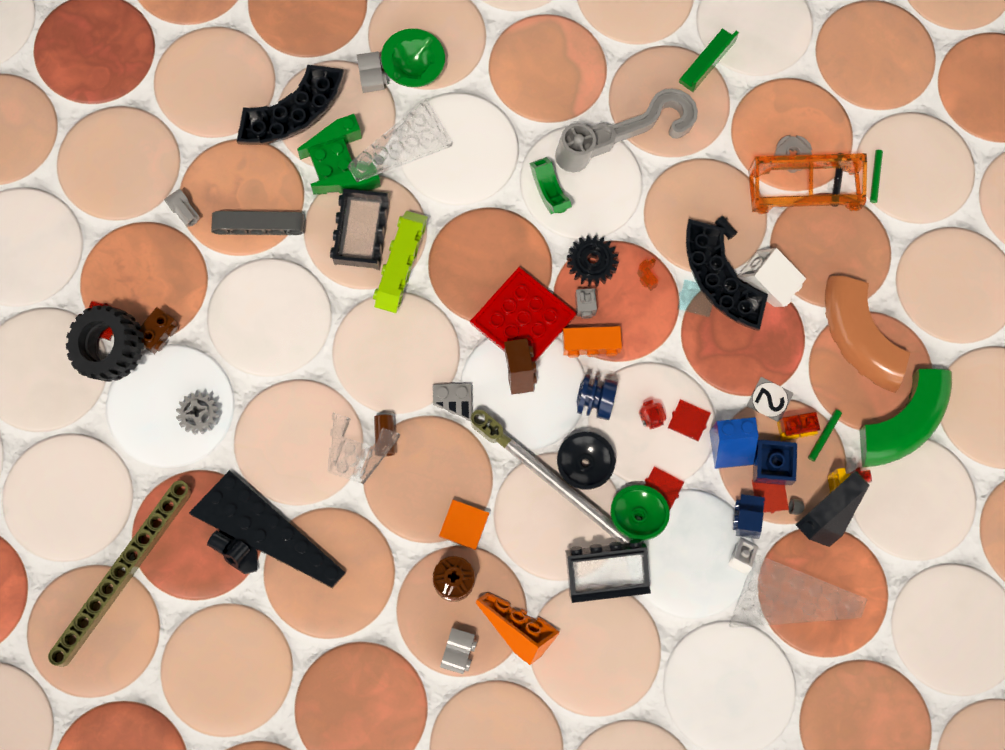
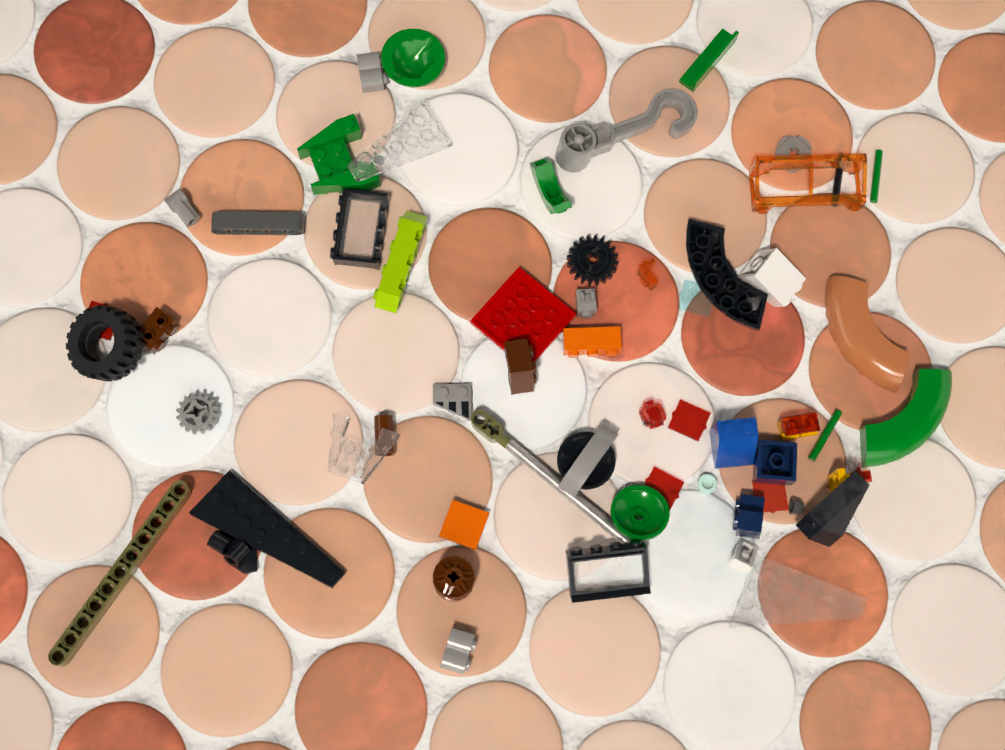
(293, 112): black brick -> none
(523, 634): orange wedge -> none
(587, 460): none -> light grey slope
(597, 397): dark blue wheel -> none
(707, 483): none -> light aqua tile
(729, 232): black pin -> none
(770, 399): sticker -> none

